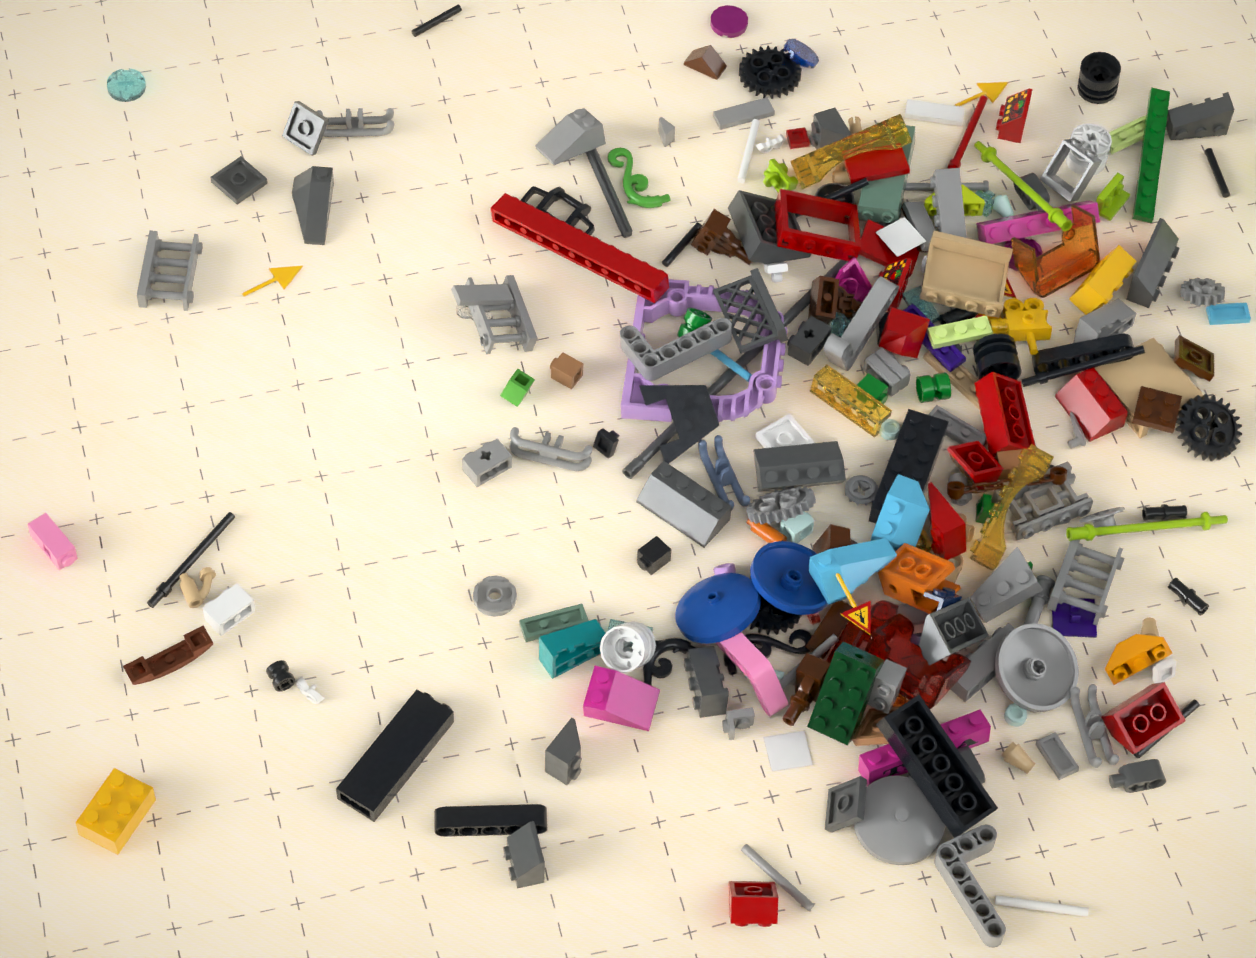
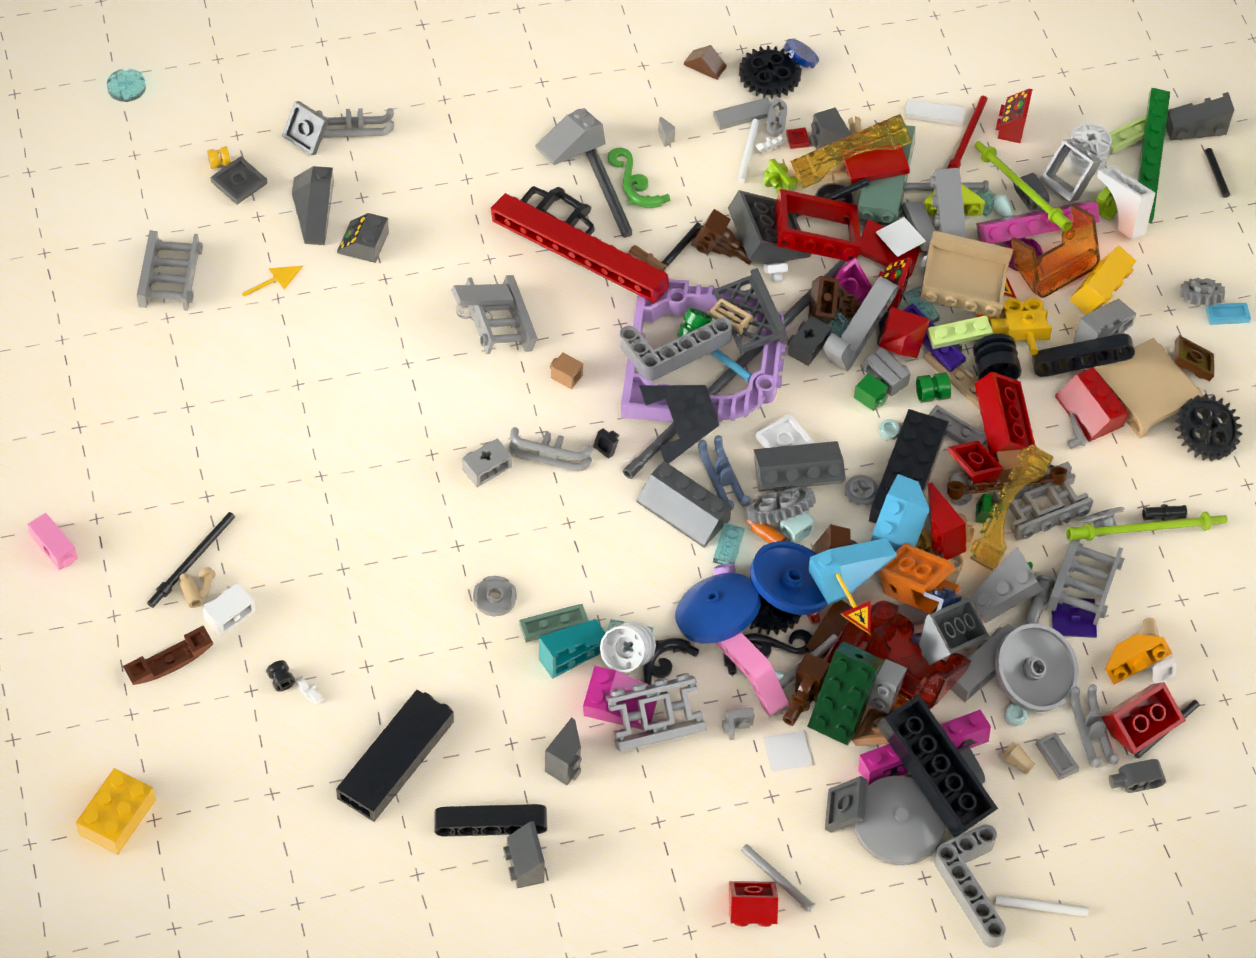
(214, 159): none -> yellow wheel
(365, 237): none -> dark grey slope
(436, 20): black bar -> none
(517, 387): bright green brick -> none
(642, 255): none -> medium nougat axle
(653, 555): black brick -> none
(660, 730): none -> light grey fence
(706, 681): dark grey wedge -> none
(728, 544): none -> clear light blue plate
(729, 21): magenta tile -> none
(742, 323): none -> tan tile
(772, 117): none -> light grey beam
(850, 397): clear yellow fence -> none
(956, 315): black hinge -> none
(991, 90): yellow piece -> none
(1043, 377): black bar -> none
(1099, 77): black wheel -> none
(1132, 201): none -> white arch
(1153, 265): dark grey slope -> none
(1157, 409): reddish brown plate -> none
(1188, 596): black pin -> none

